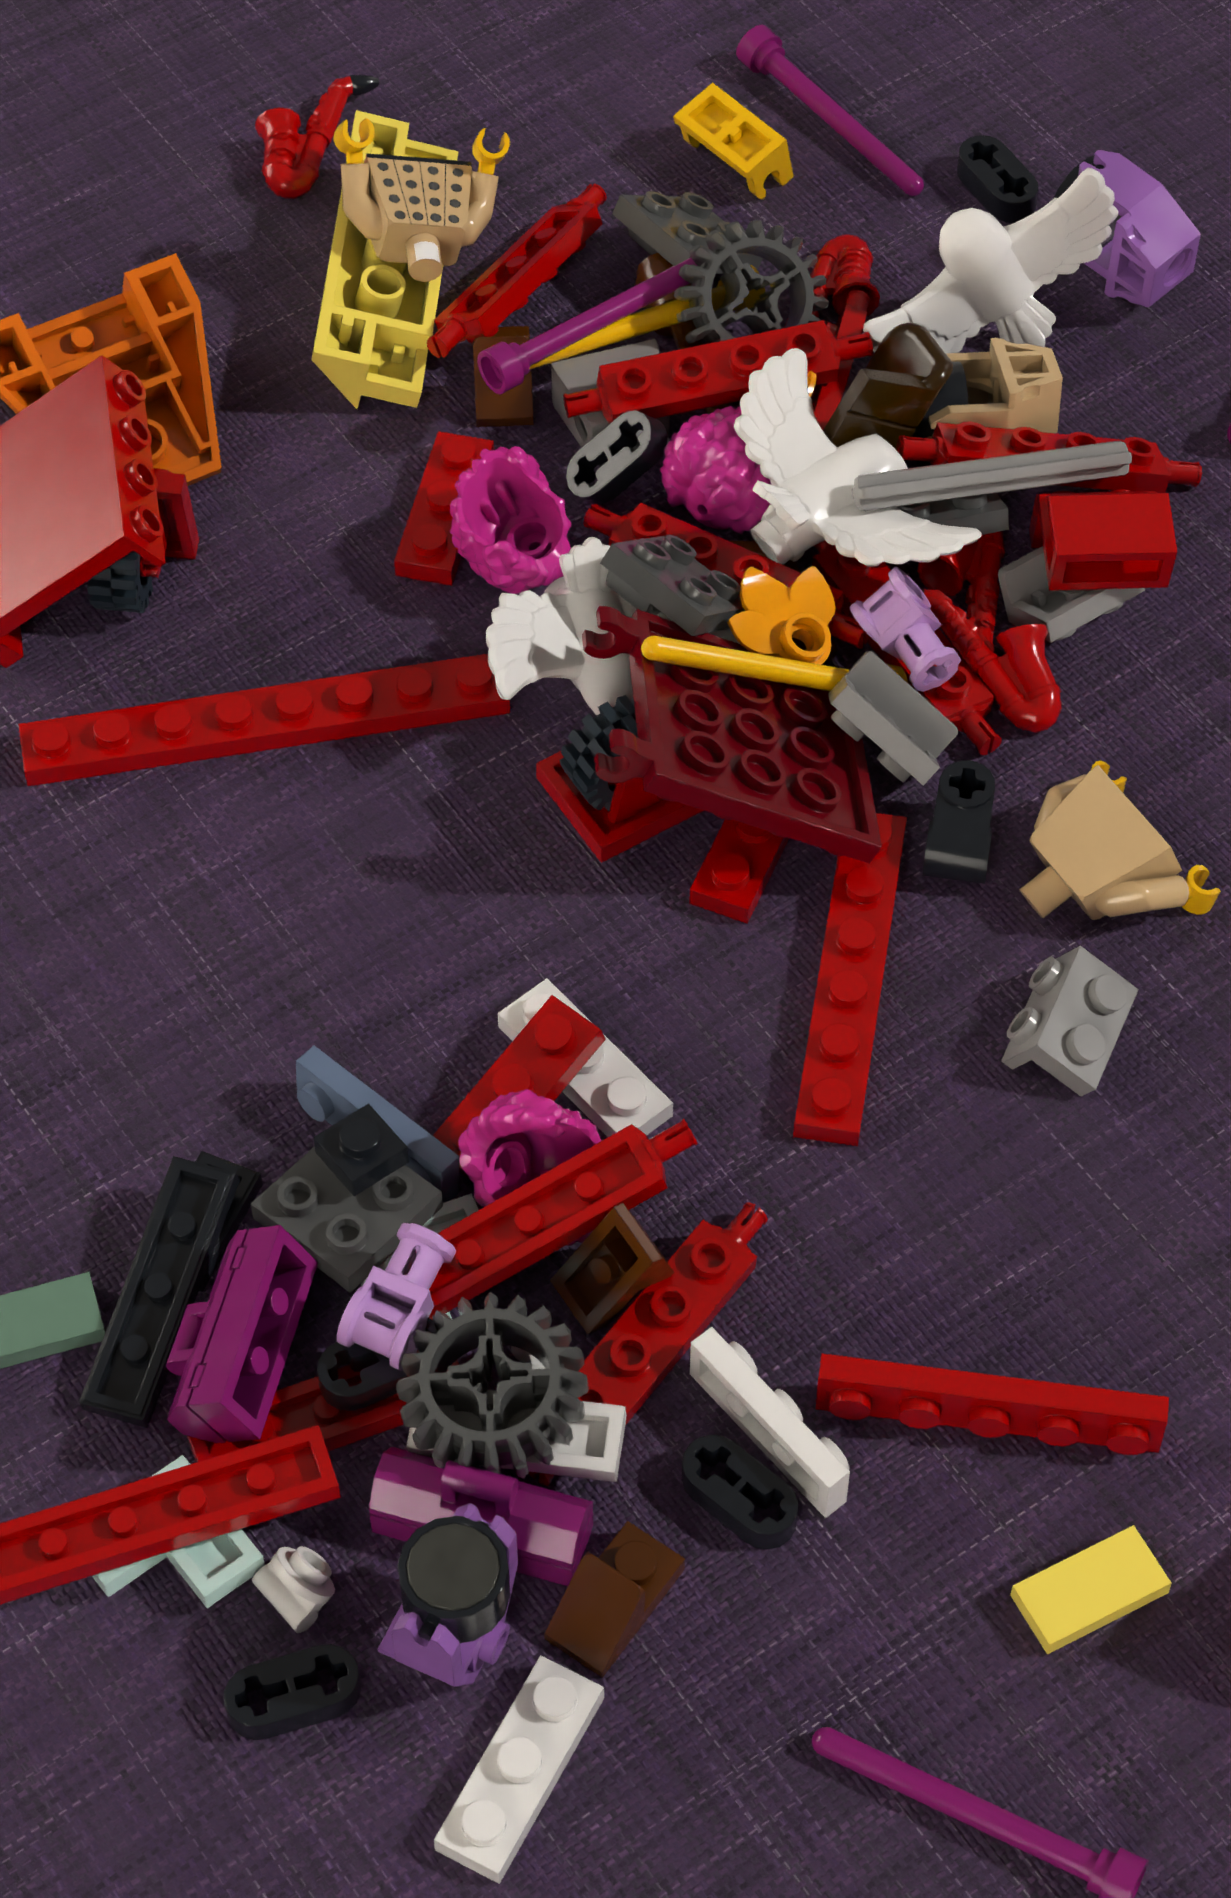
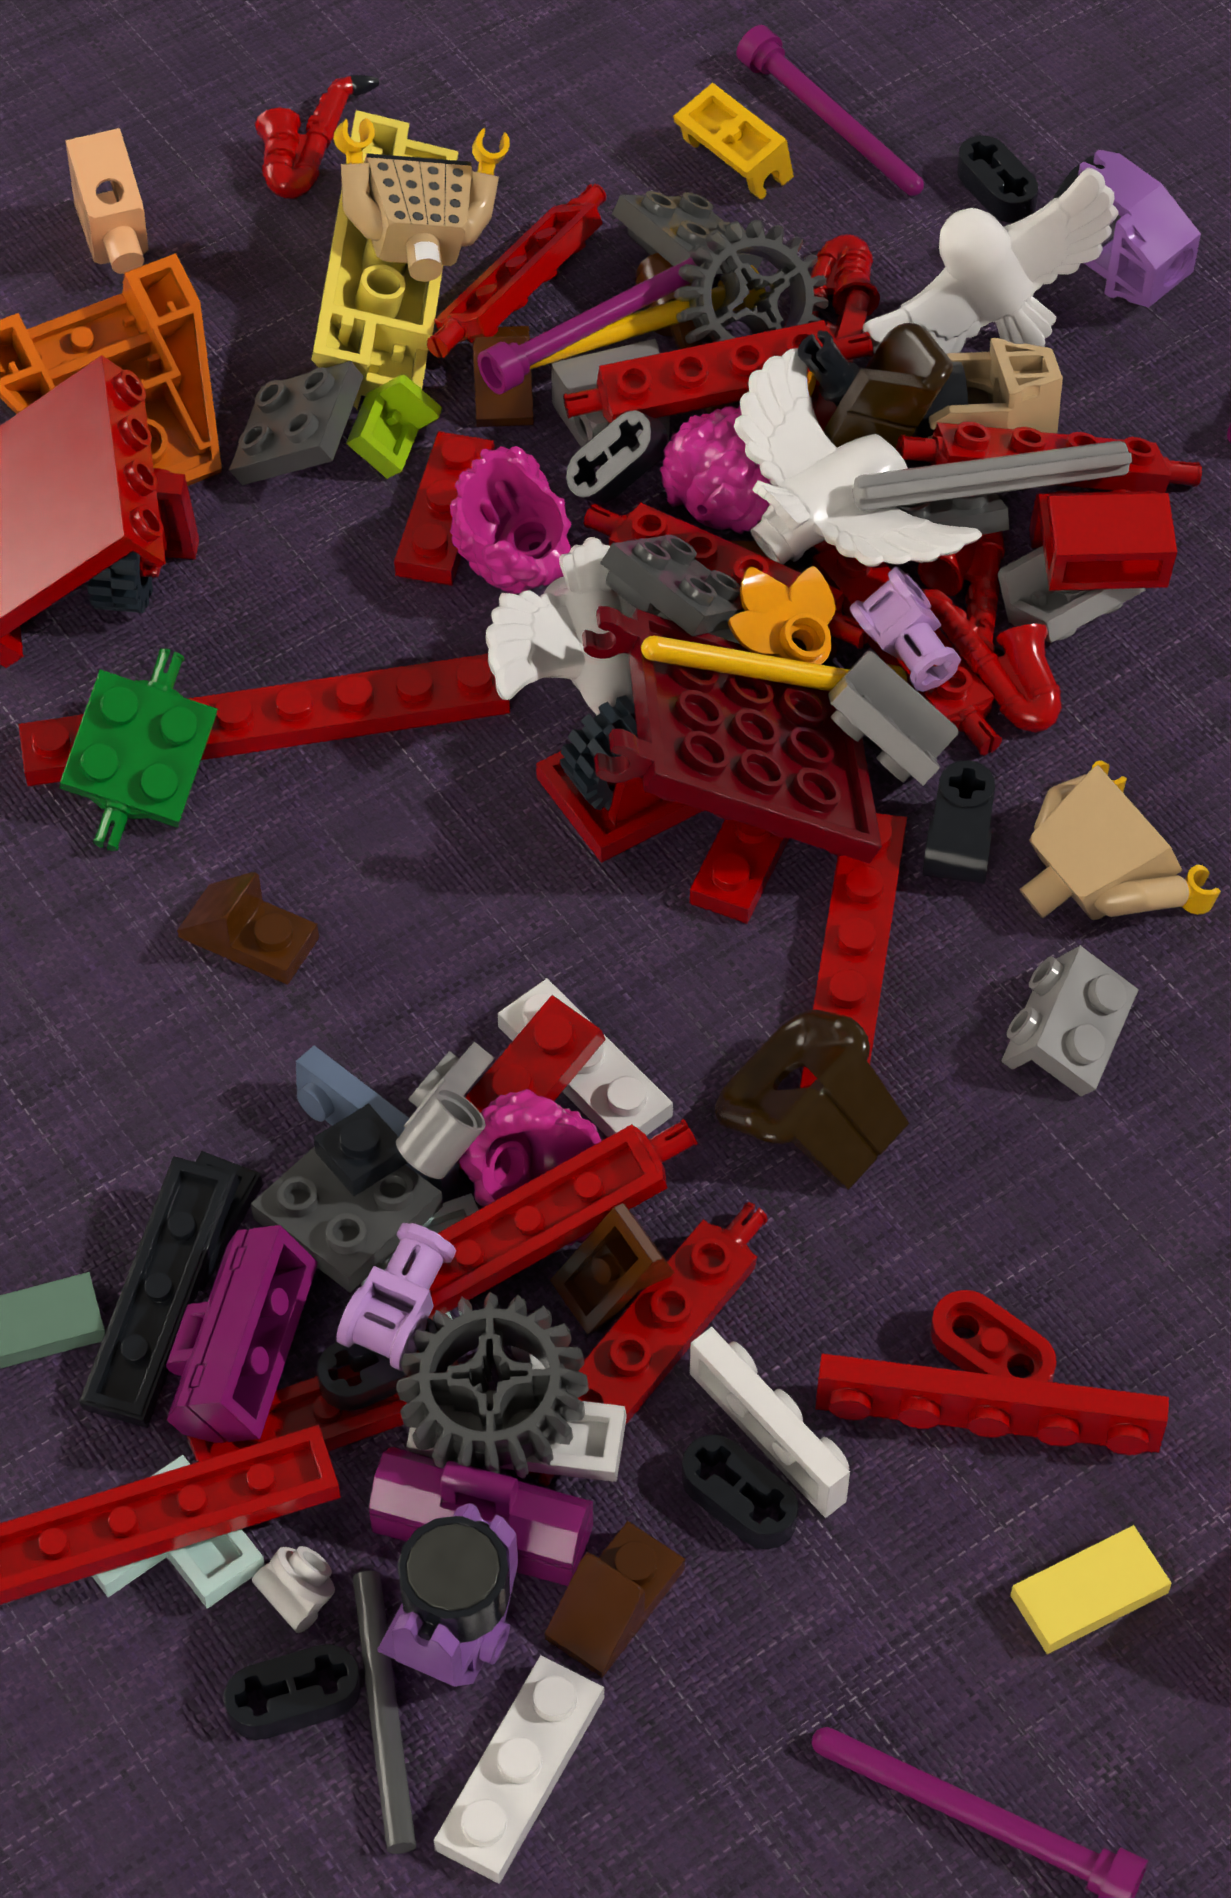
(111, 219): none -> light nougat torso
(138, 749): none -> green plate
(249, 931): none -> reddish brown slope
(296, 423): none -> dark grey plate
(384, 1715): none -> dark grey bar
(390, 424): none -> lime bracket
(444, 1118): none -> light grey plate
(828, 366): none -> black axle
(836, 1121): none -> dark brown piece
(998, 1341): none -> red plate

